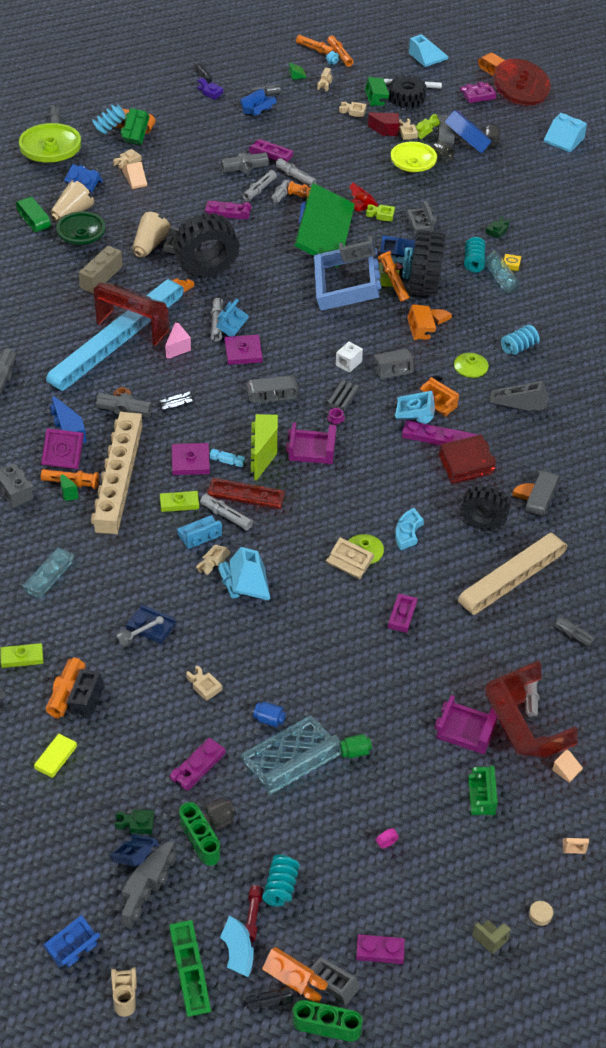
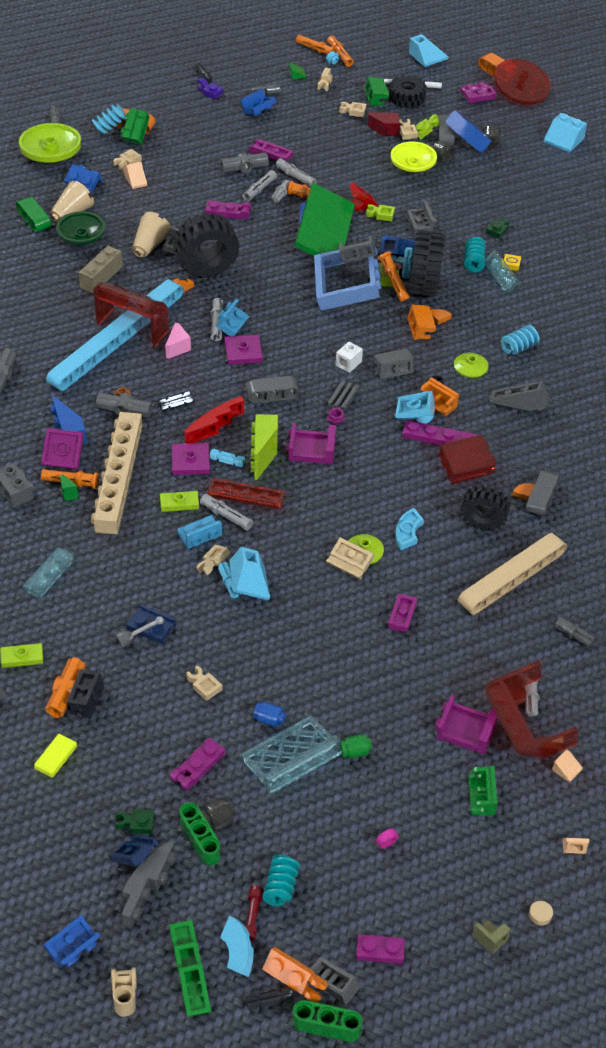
(209, 423): none -> red slope

